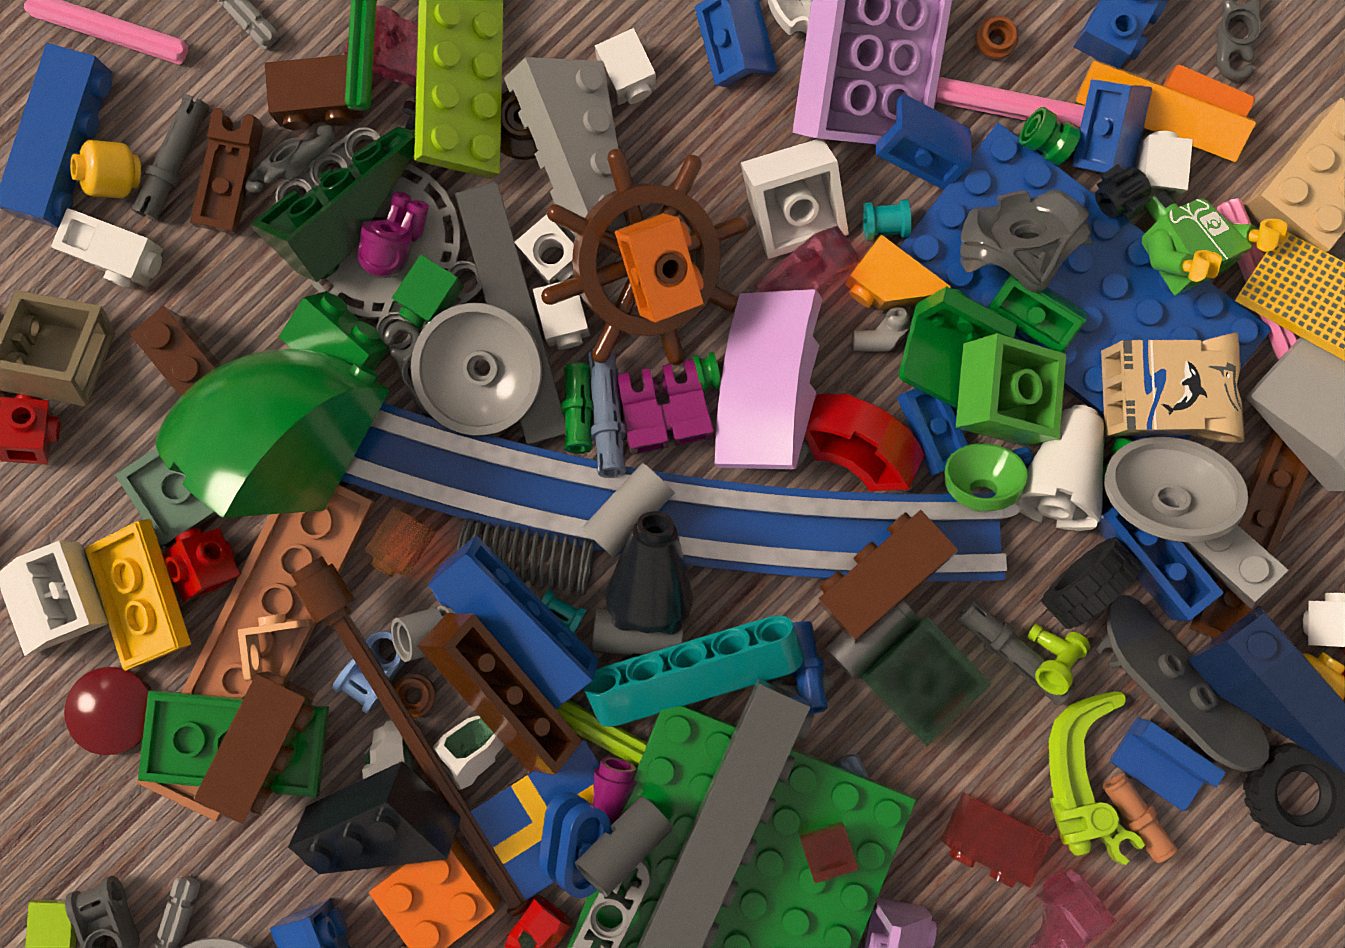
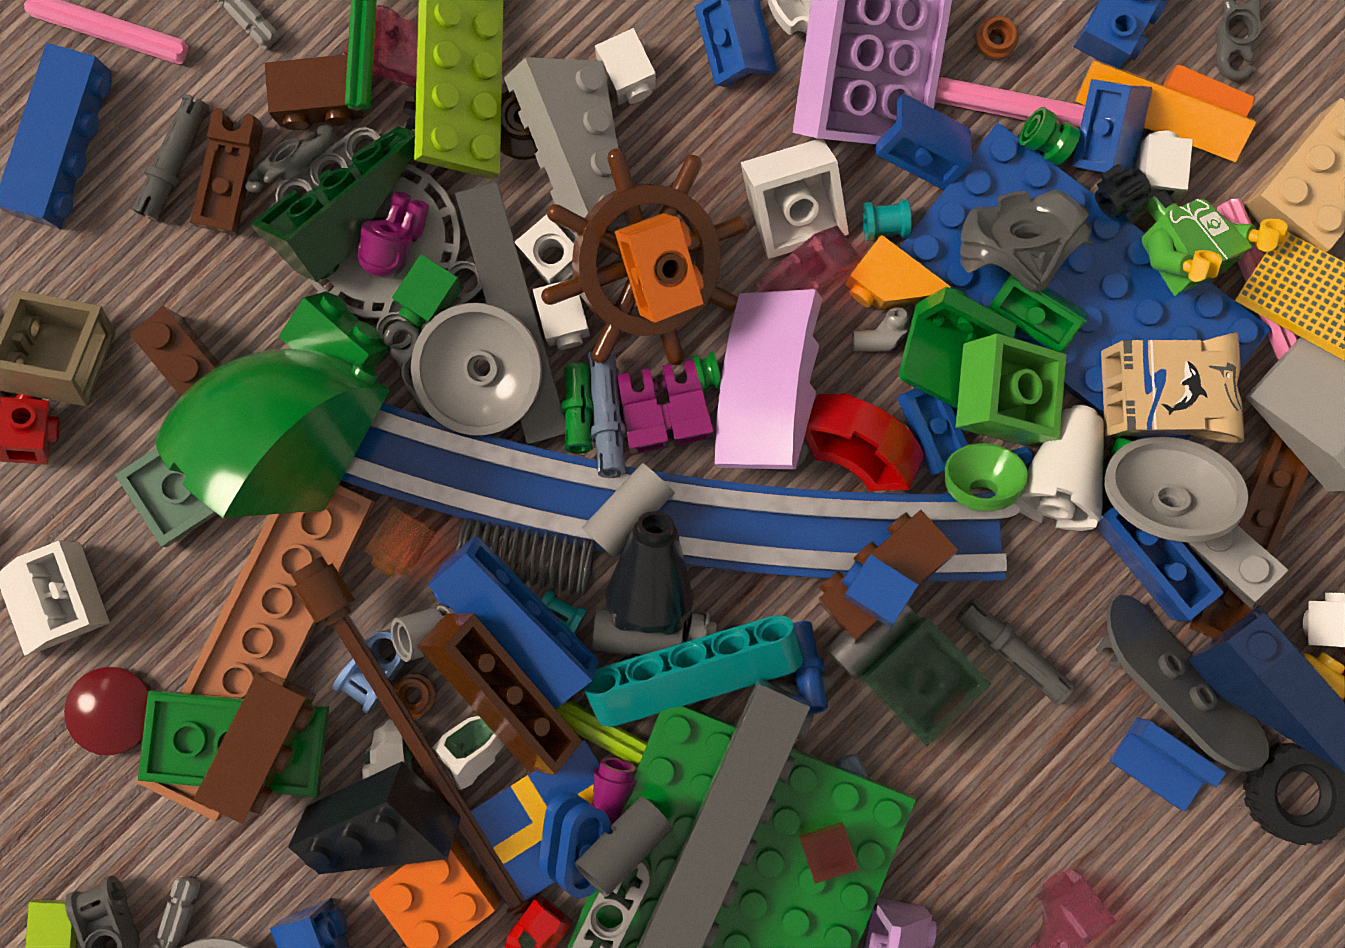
(75, 234): white plate -> none
(106, 169): yellow head -> none
(123, 255): white brick -> none
(137, 595): yellow tile -> none
(200, 563): red brick -> none
(250, 642): light nougat bracket -> none
(699, 626): none -> light grey plate
(878, 589): none -> blue brick
(996, 841): clear red brick -> none
(1056, 674): lime piece -> none
(1073, 802): lime piece -> none
(1091, 583): black tyre -> none
(1139, 817): nougat pin -> none

